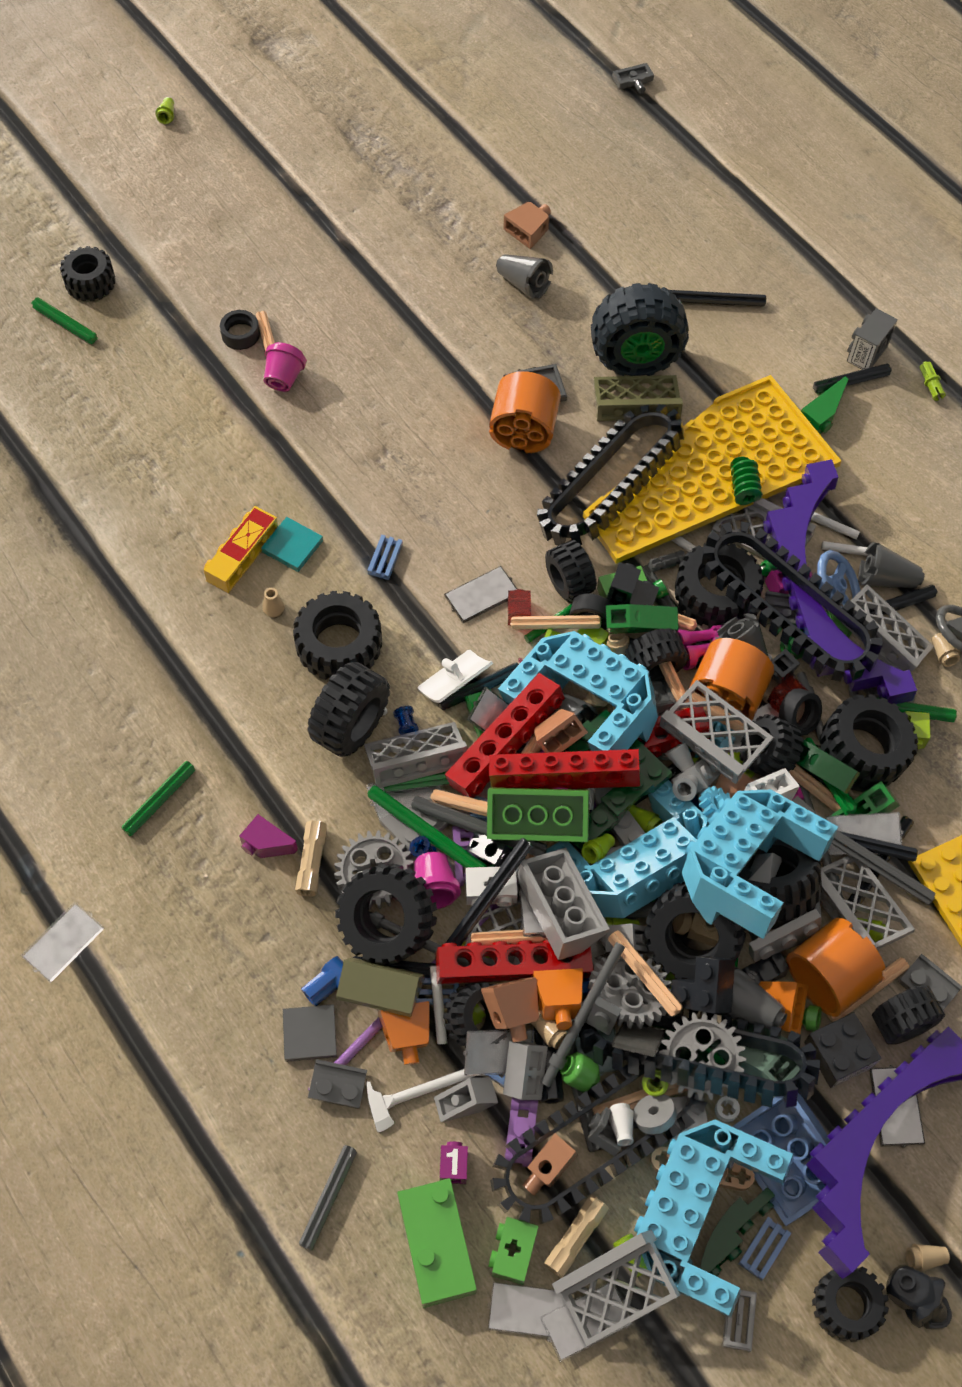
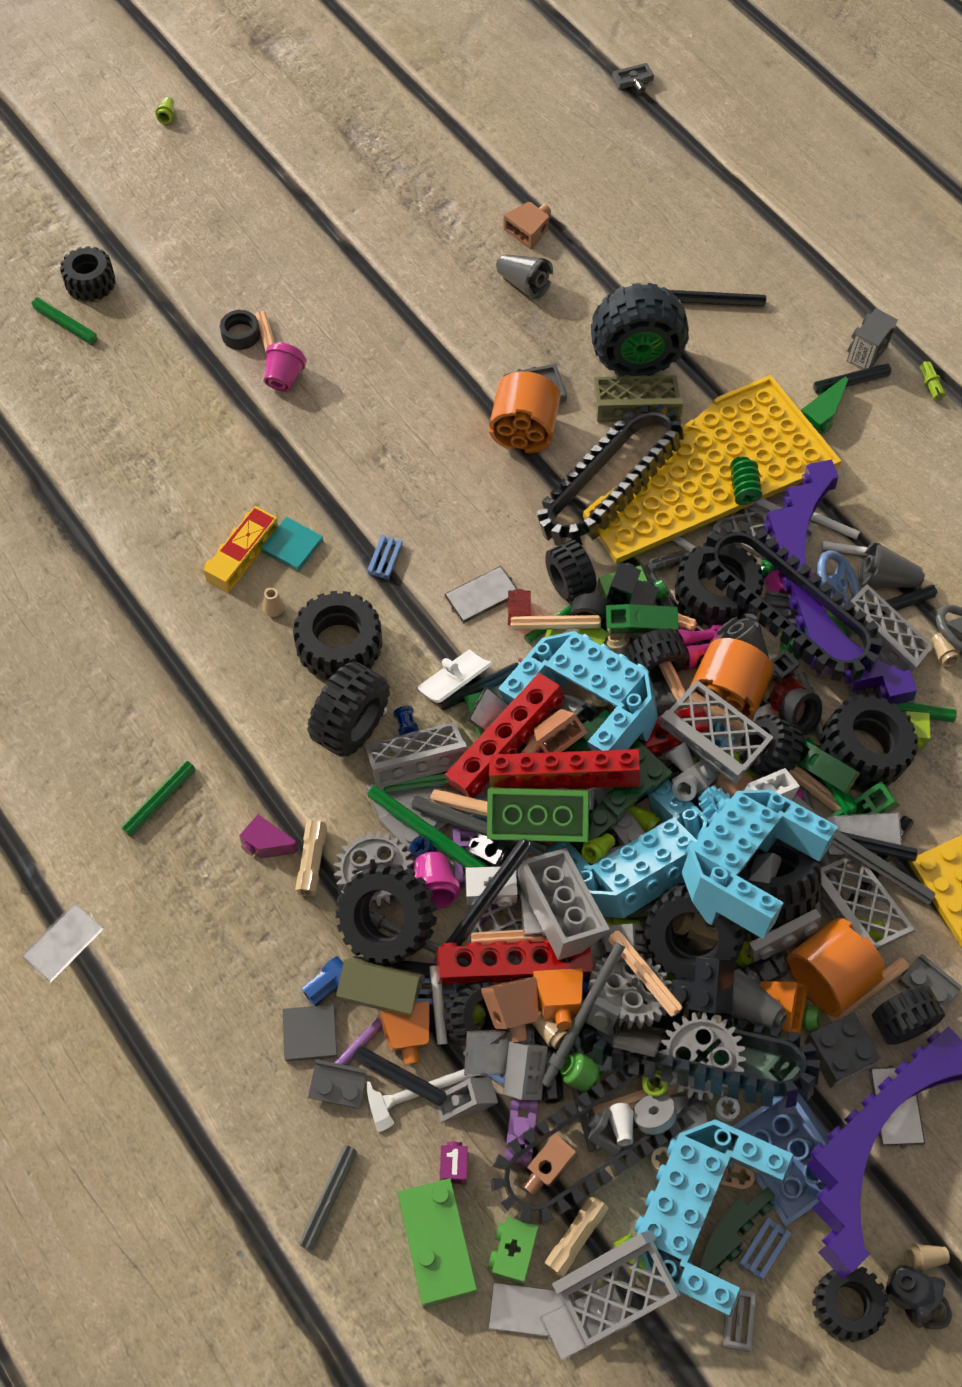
(400, 1076): none -> black axle
(744, 958): none -> lime tile

